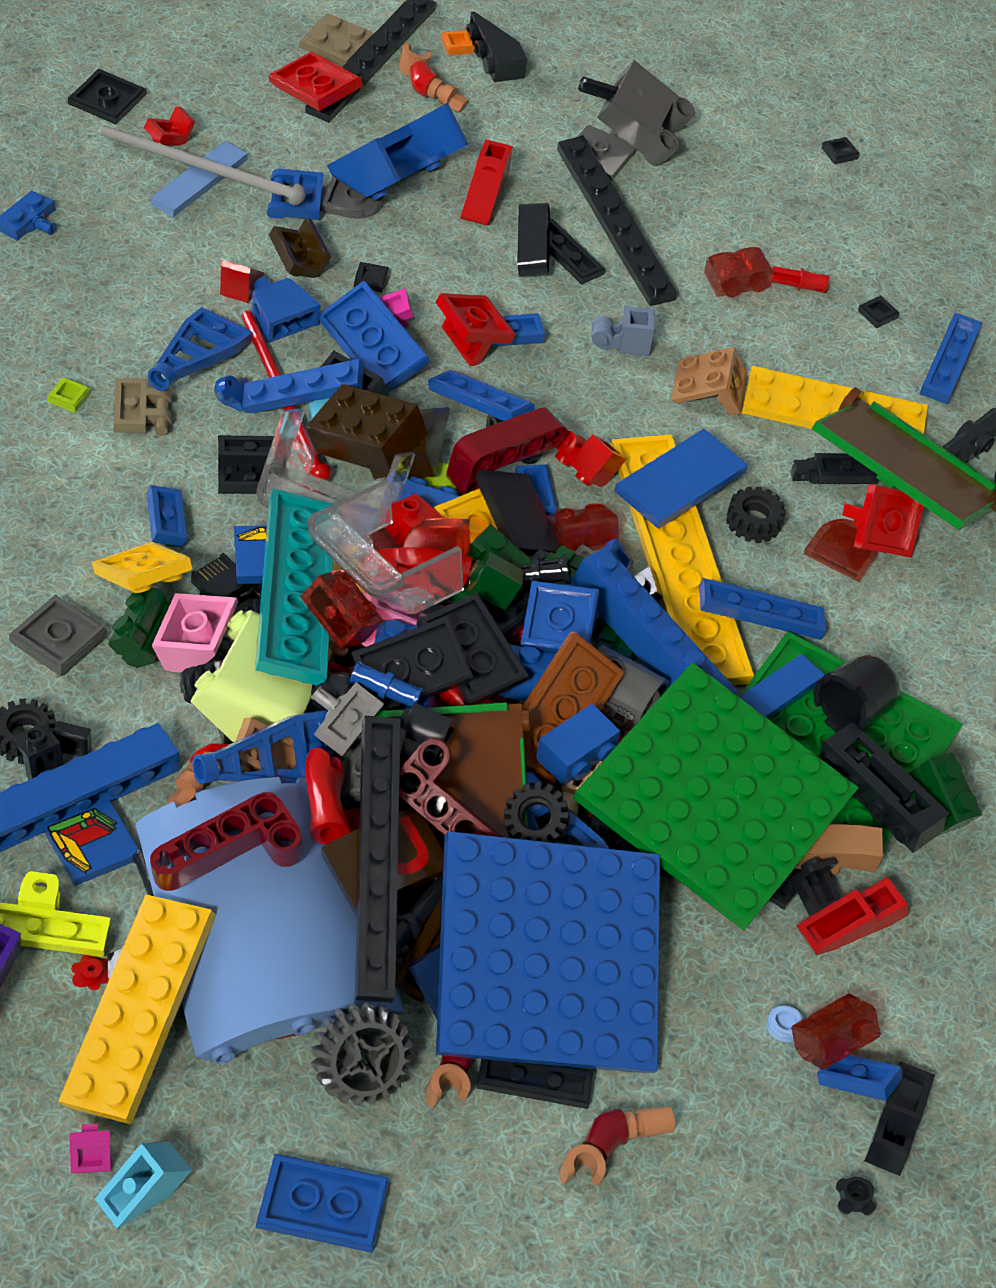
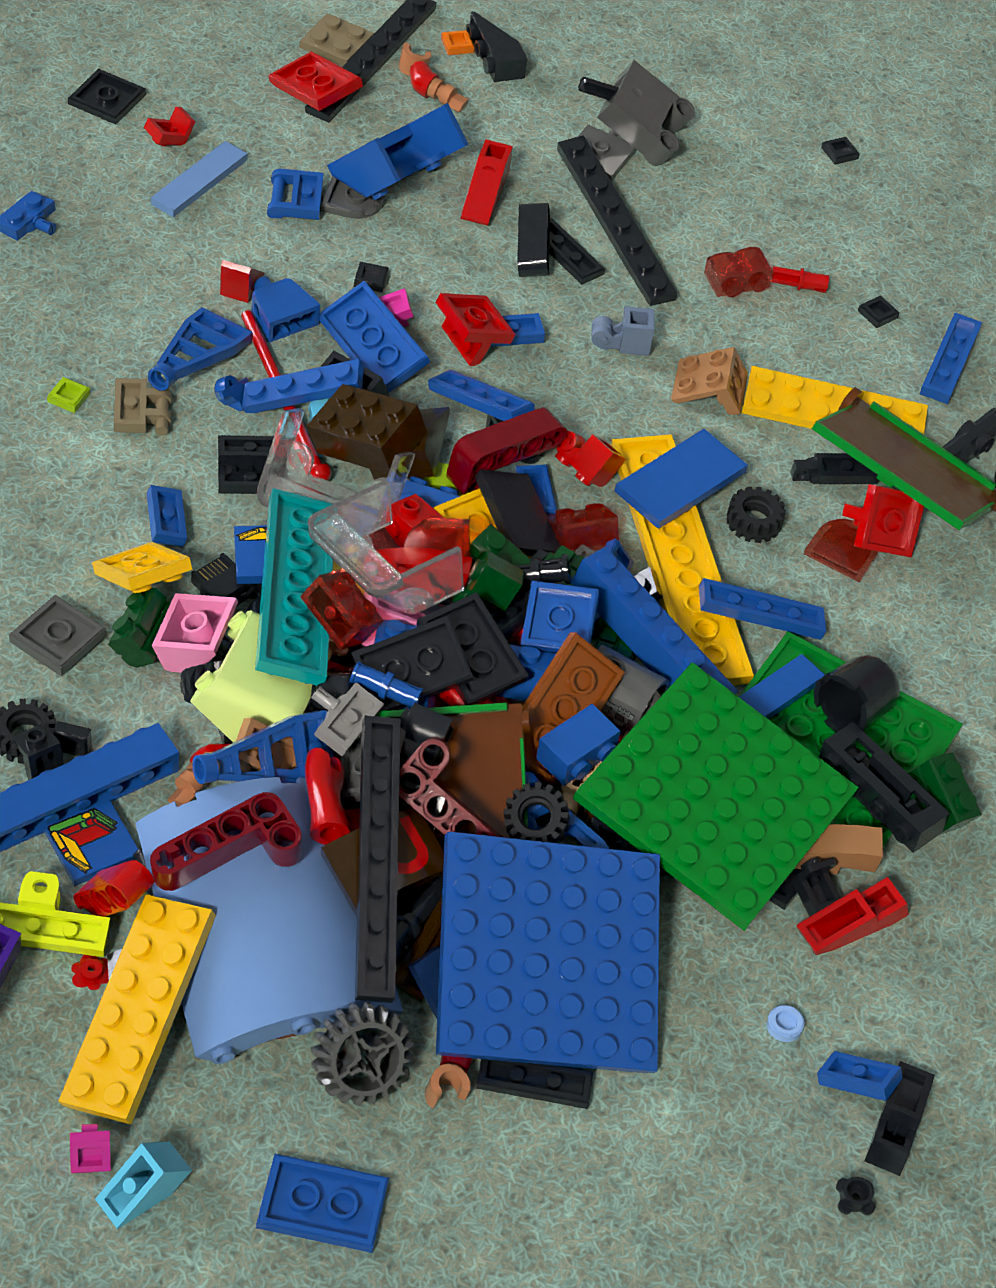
(114, 889): none -> red beam
(296, 194): light grey bar -> none
(301, 249): dark brown bracket -> none
(613, 1130): nougat piece -> none
(836, 1031): clear red brick -> none

